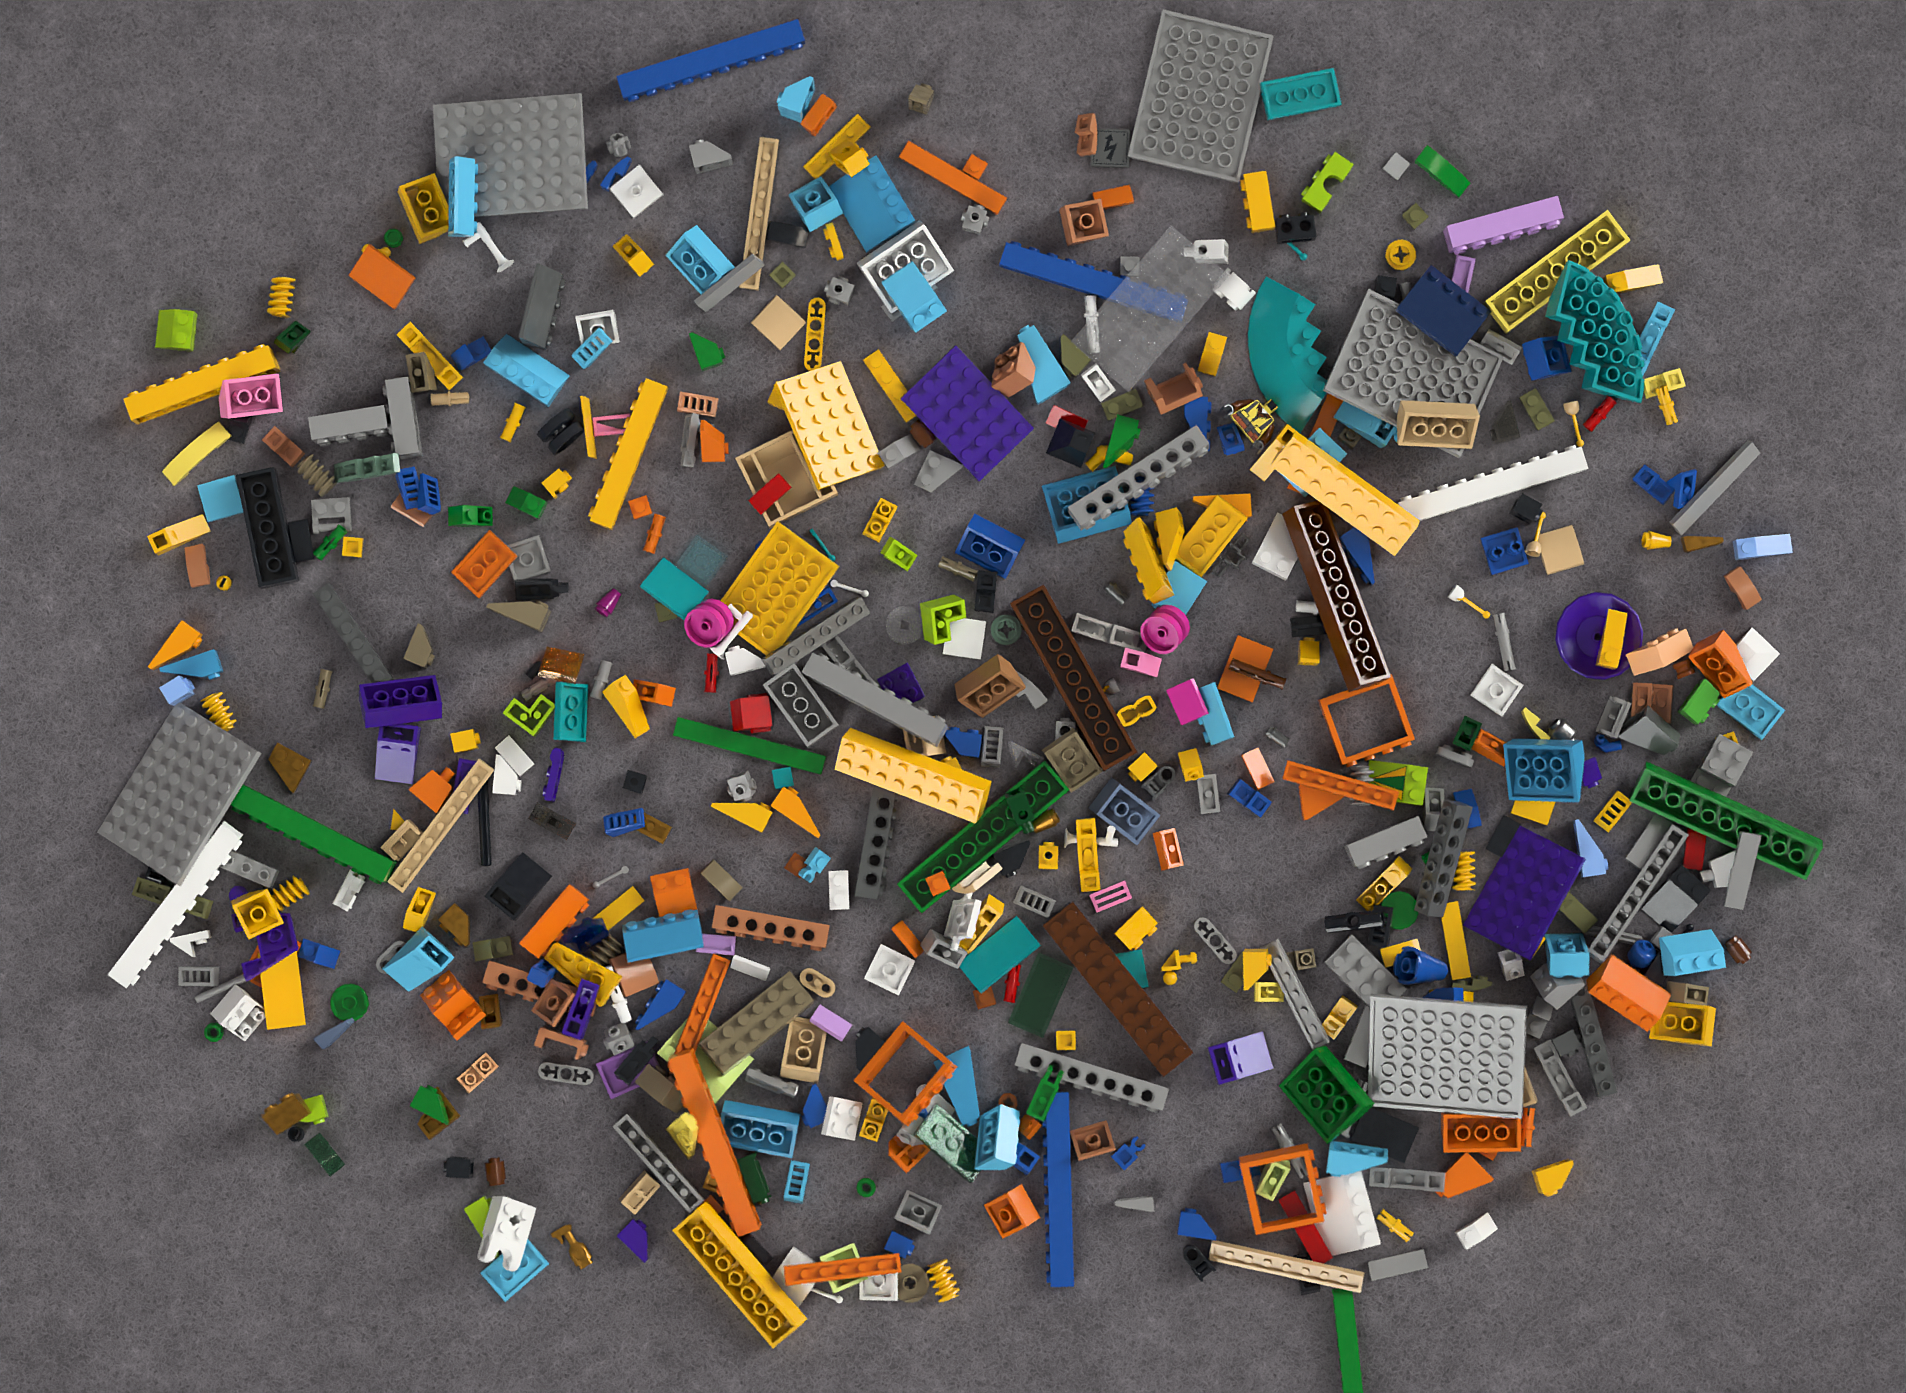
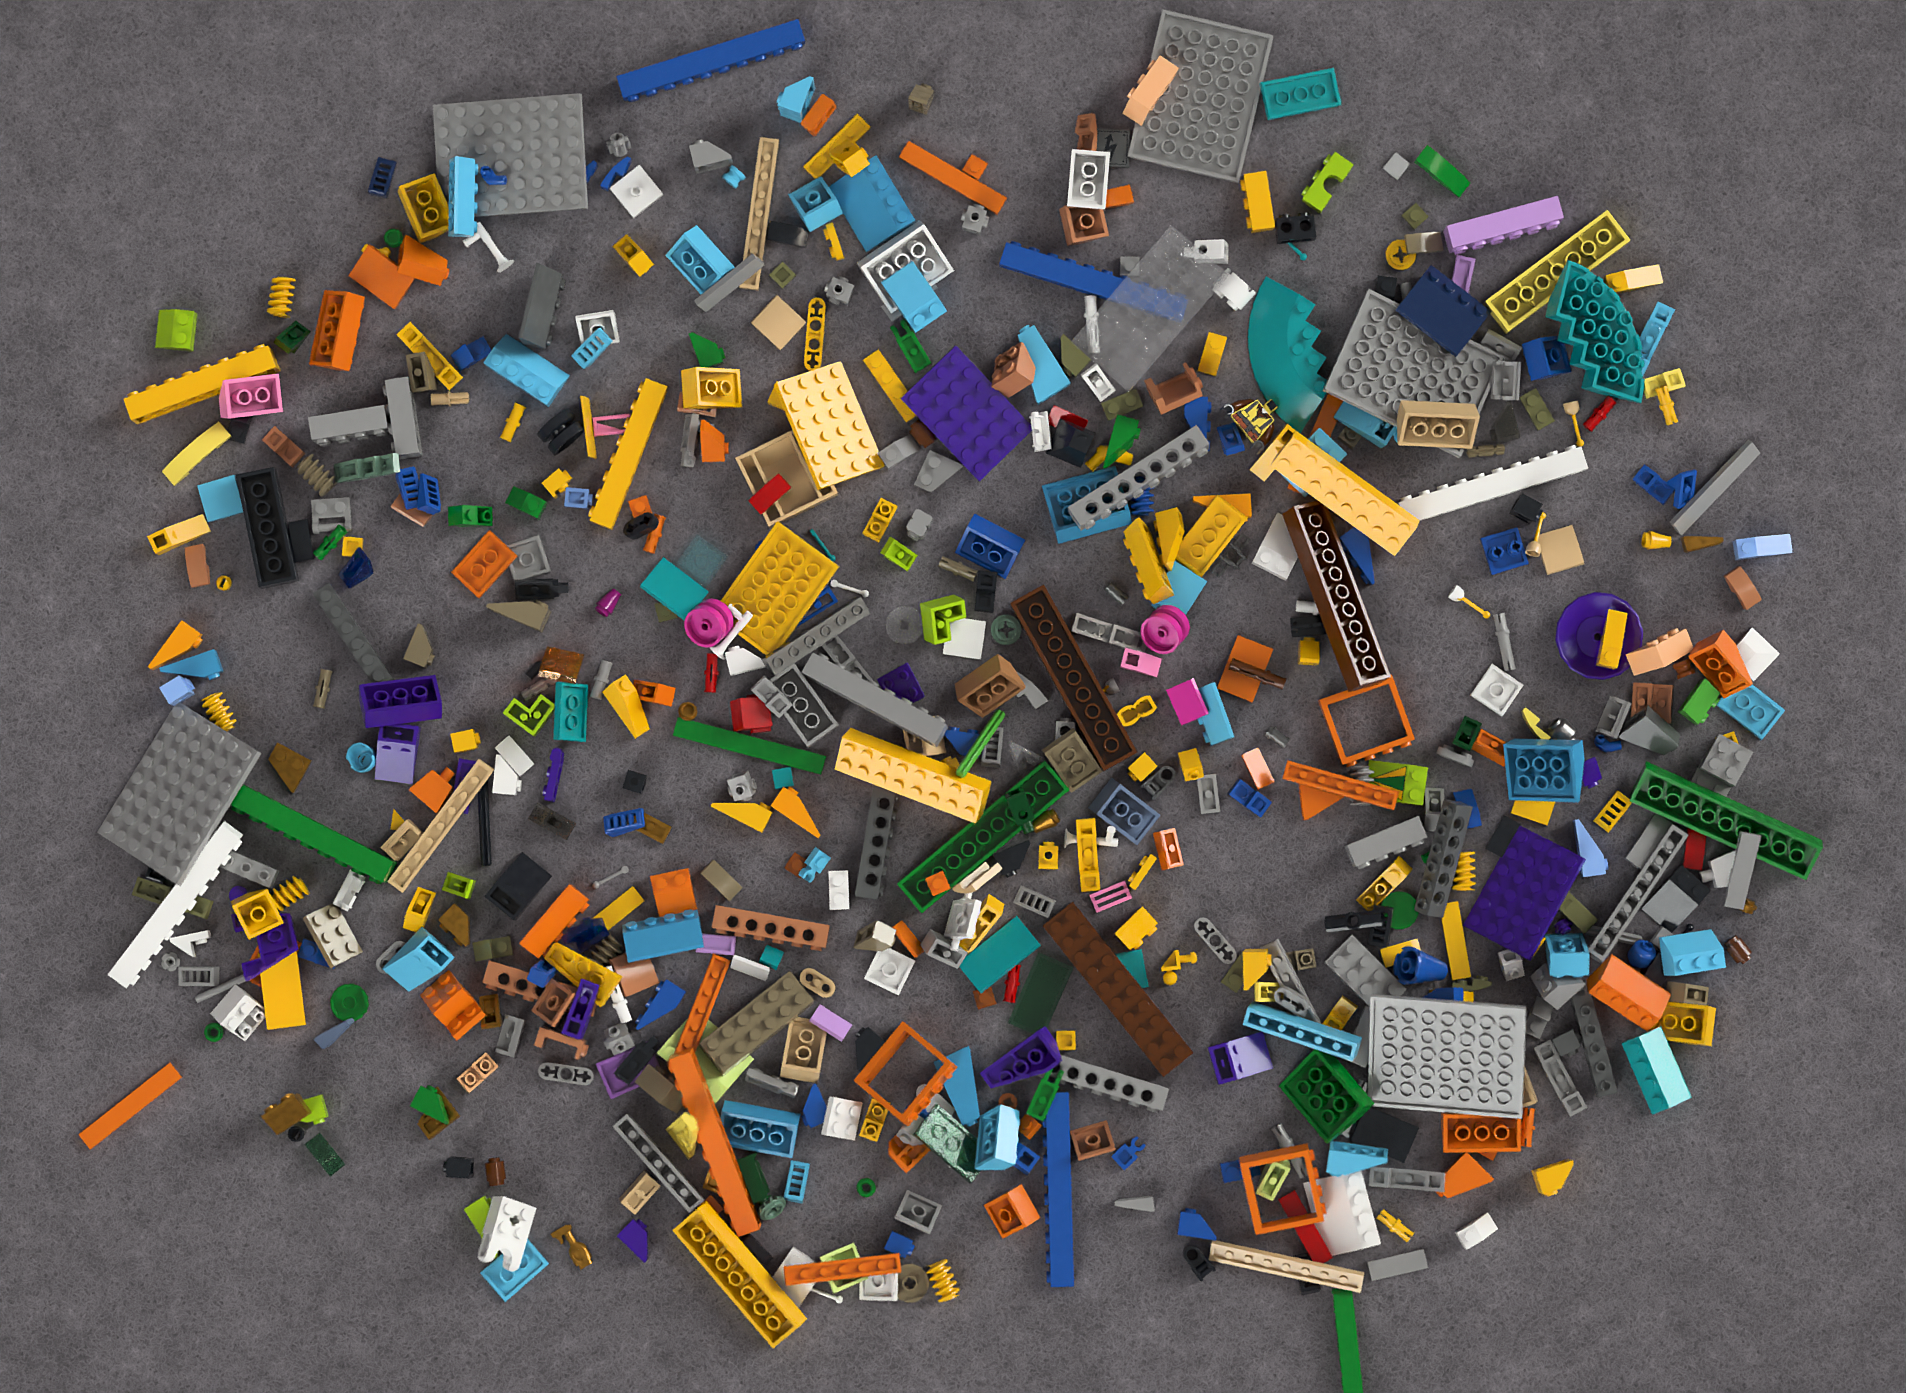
(130, 1106): none -> orange tile
(175, 961): none -> light grey plate
(332, 935): none -> plate
(337, 330): none -> orange slope
(356, 569): none -> clear blue slope
(363, 750): none -> medium azure hair
(377, 192): none -> dark blue slope
(421, 262): none -> orange slope
(458, 885): none -> lime slope
(491, 178): none -> blue arm
(510, 1036): none -> light grey hinge
(578, 498): none -> medium blue bracket
(640, 524): none -> black beam
(687, 711): none -> pearl gold plate
(711, 388): none -> yellow slope
(733, 176): none -> medium azure wheel
(771, 696): none -> light grey slope
(771, 957): none -> teal tile
(772, 1208): none -> sand green gear
(875, 937): none -> dark tan slope
(911, 348): none -> green hinge
(918, 525): none -> light grey brick
(980, 743): none -> bright green axle
(1031, 1057): none -> dark purple wedge
(1040, 431): none -> white hinge
(1088, 179): none -> white slope
(1145, 864): none -> yellow plate
(1150, 89): none -> light nougat wedge
(1289, 1004): none -> light grey beam
(1302, 1031): none -> medium azure brick
(1423, 242): none -> dark tan slope
(1486, 450): none -> dark tan axle
(1505, 380): none -> light grey hinge
(1563, 926): none -> dark purple plate
(1656, 1070): none -> slope
(1749, 906): none -> pearl gold plate

